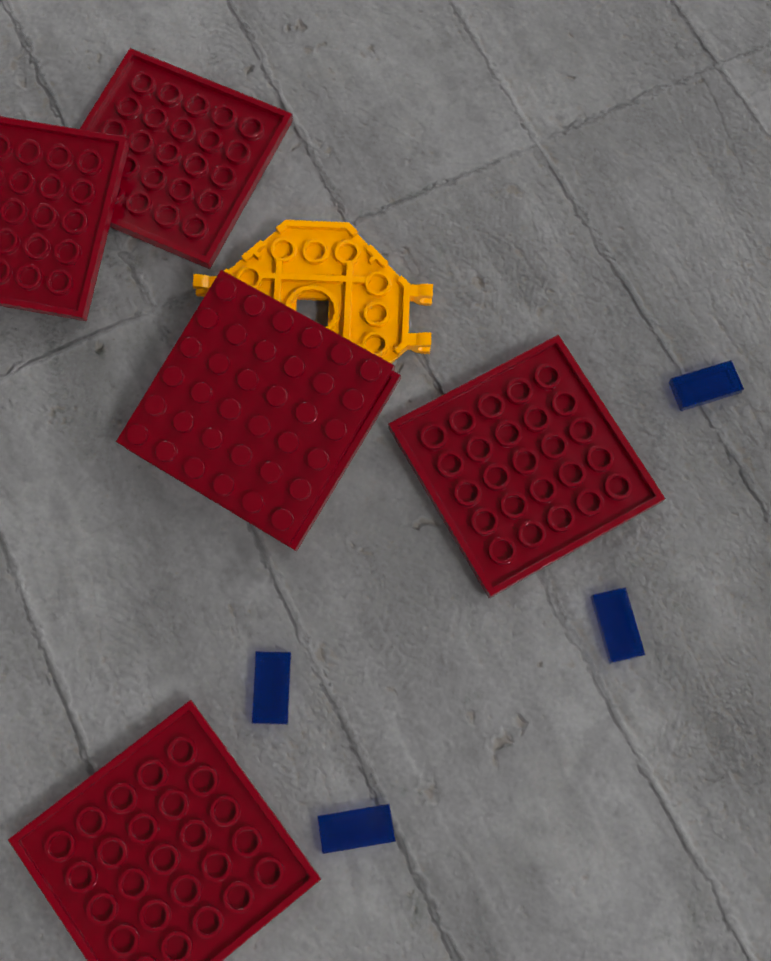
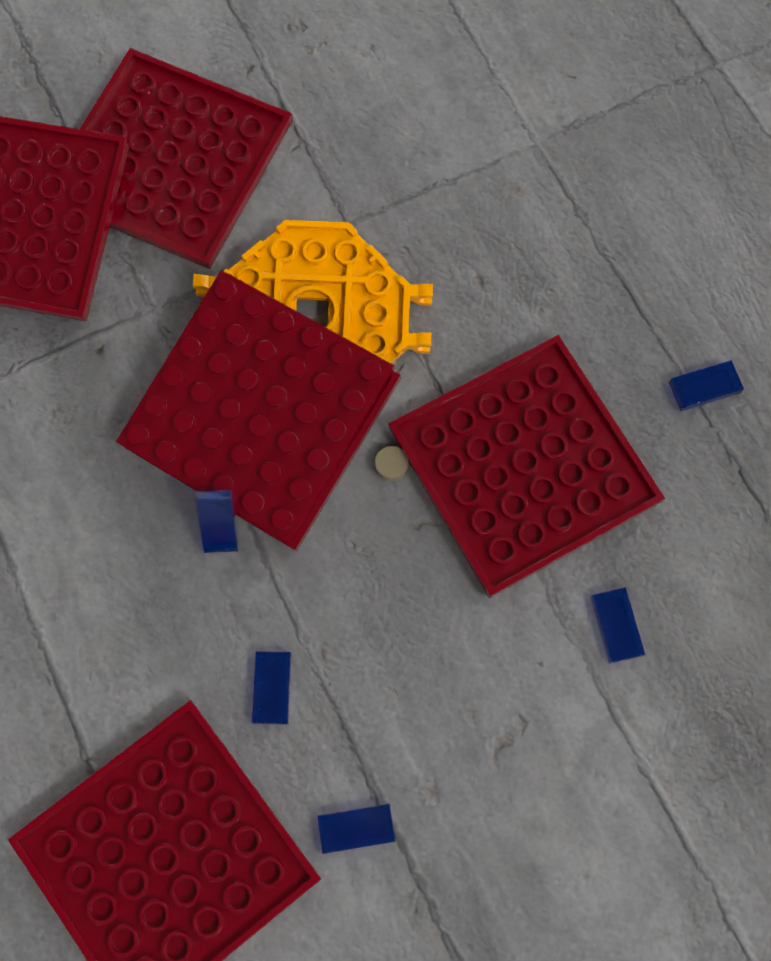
(217, 521): none -> clear blue tile
(391, 463): none -> dark tan tile

